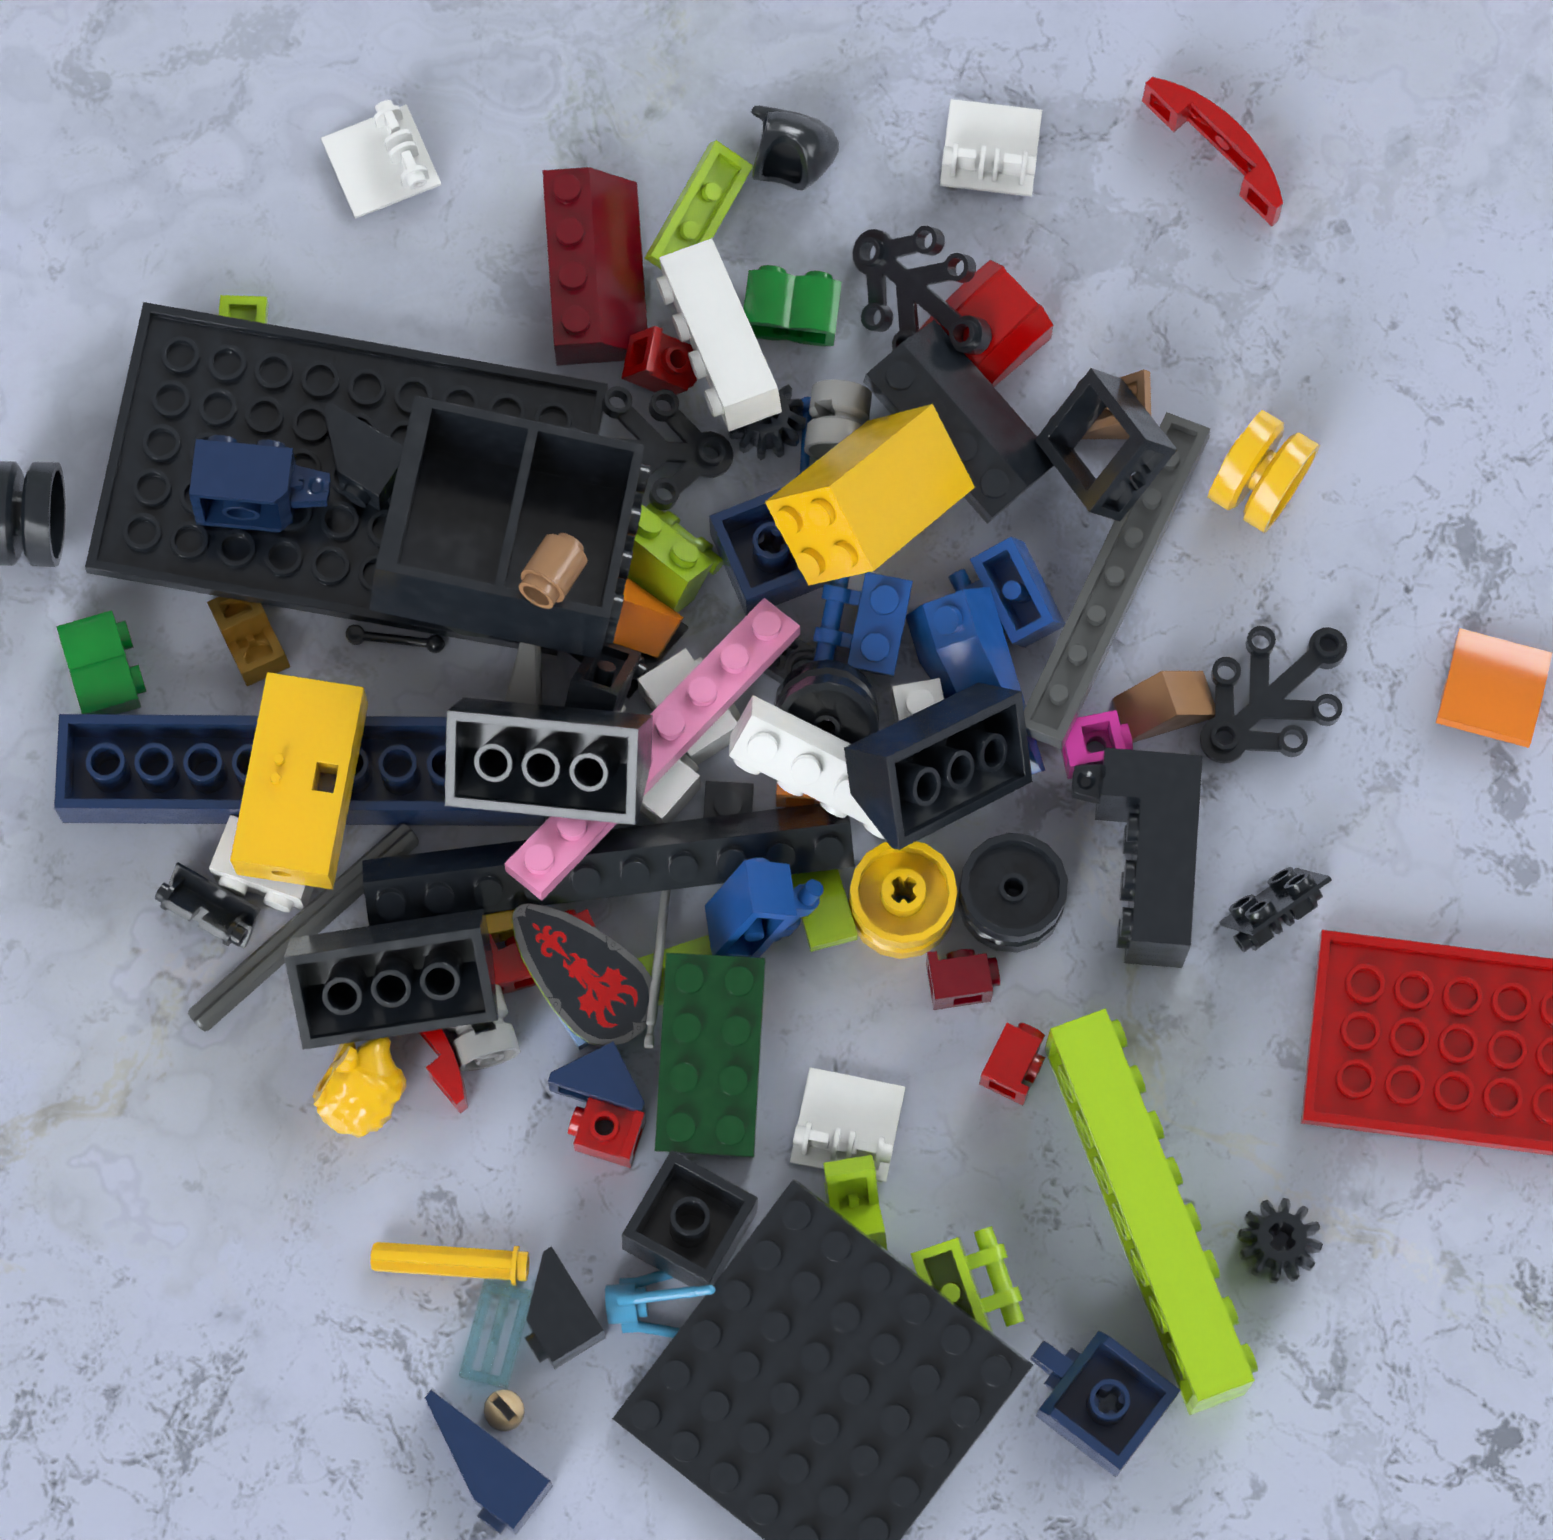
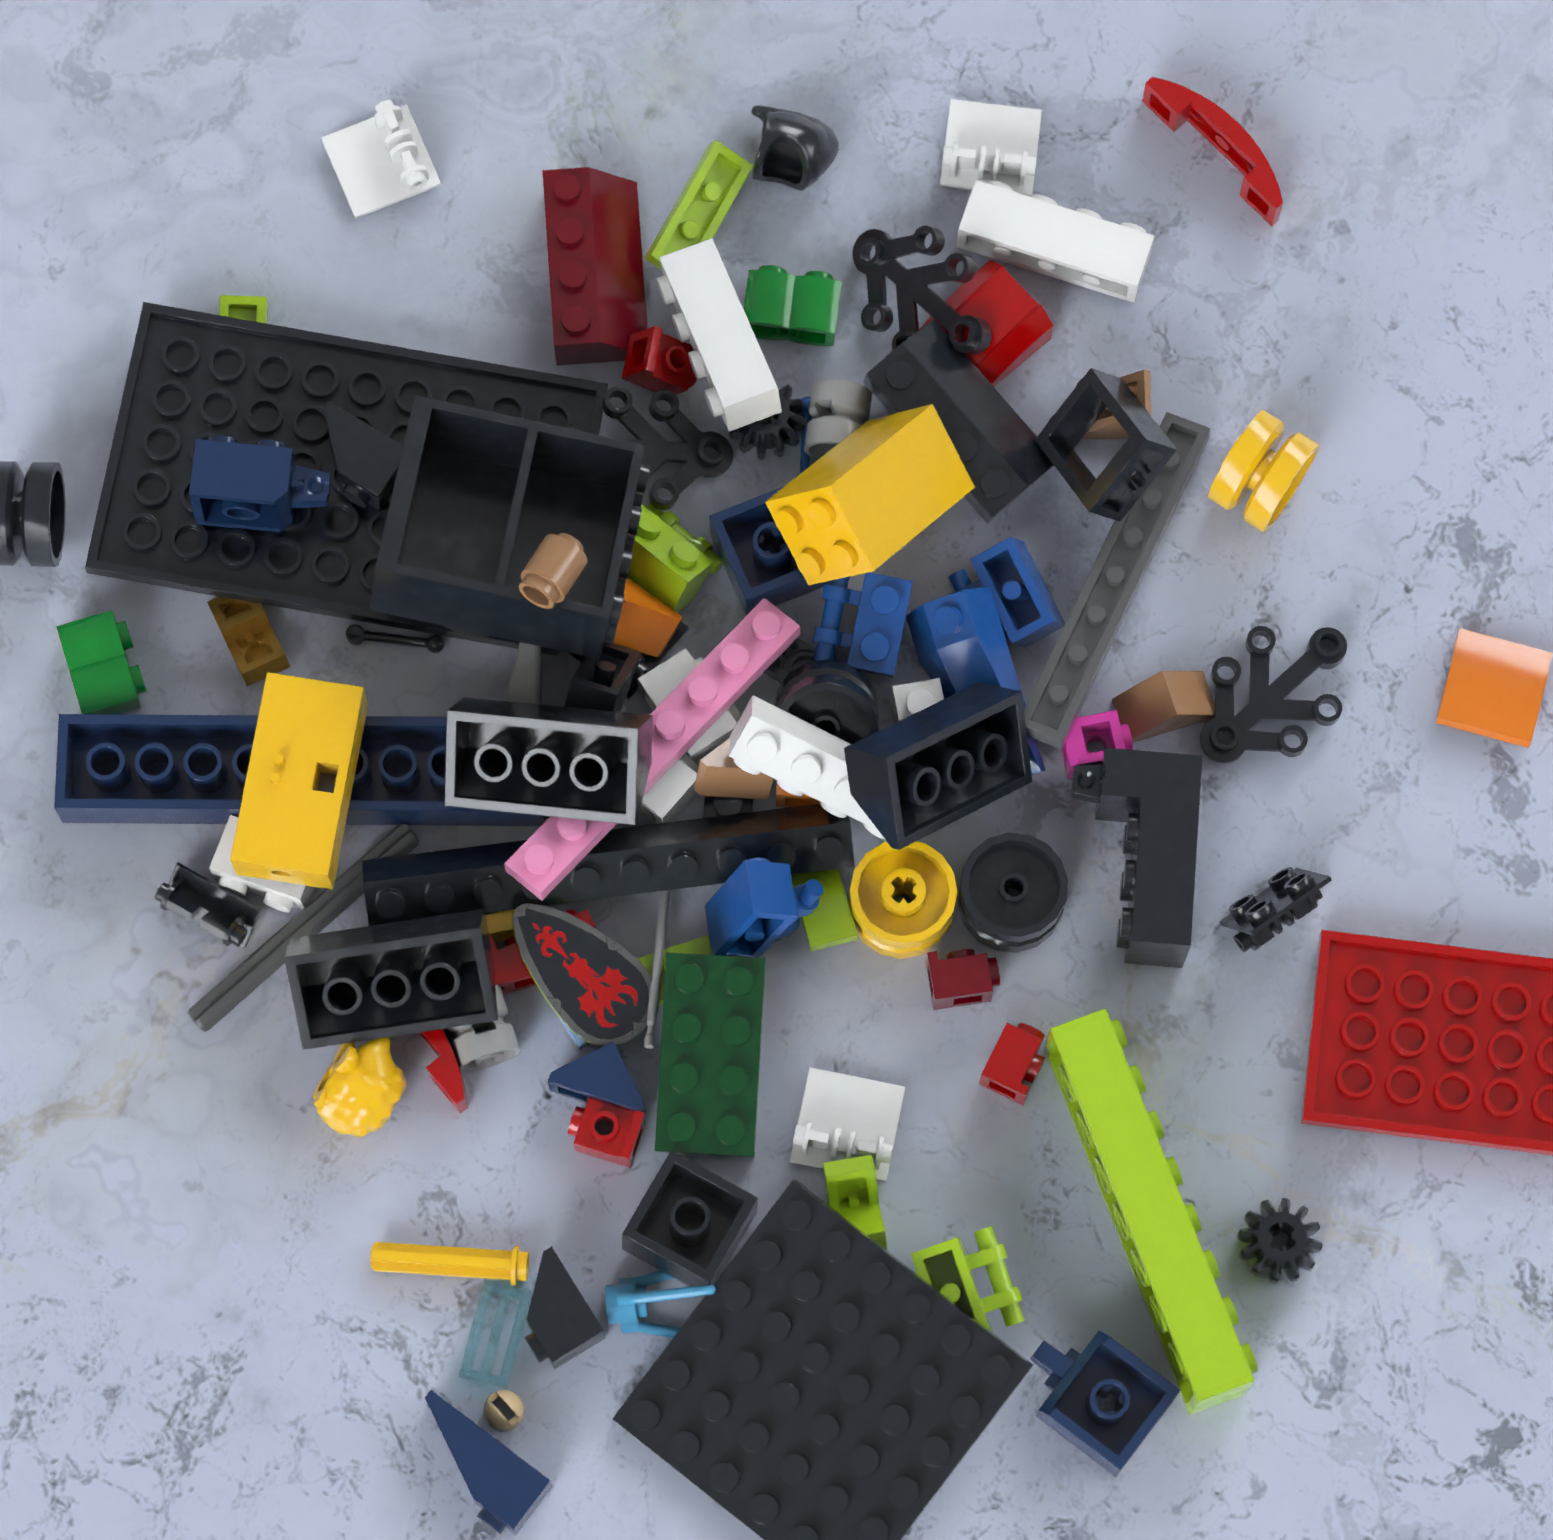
(723, 778): none -> medium nougat slope
(1055, 240): none -> white brick

